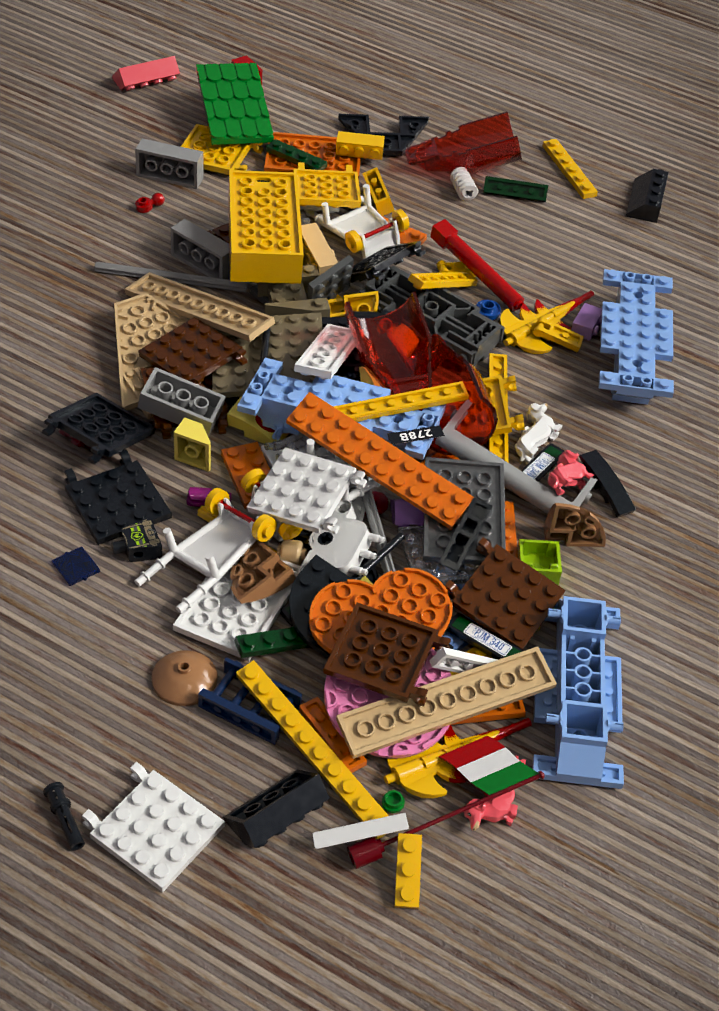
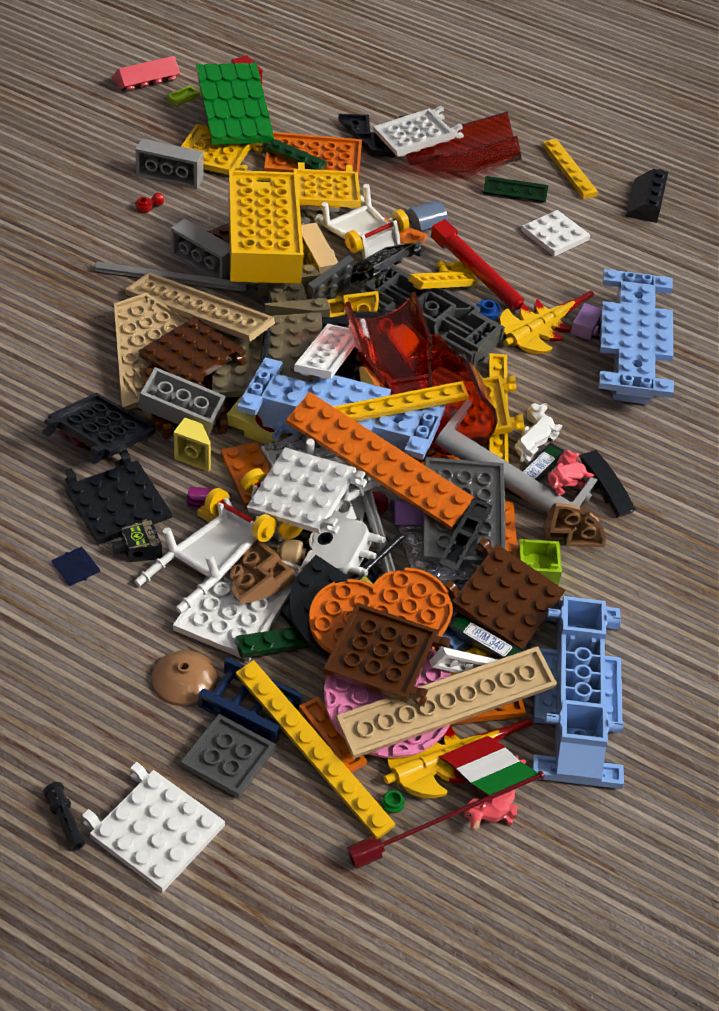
(182, 96): none -> lime tile
(228, 756): none -> dark grey plate
(277, 808): black slope -> none
(359, 145): yellow brick -> none
(360, 830): white slope -> none
(378, 191): yellow brick -> none
(408, 871): yellow plate -> none
(415, 435): black sticker -> none
(417, 131): none -> white plate
(426, 215): none -> sand blue brick
(463, 184): white piece -> none
(555, 233): none -> white plate
(558, 334): yellow plate -> none

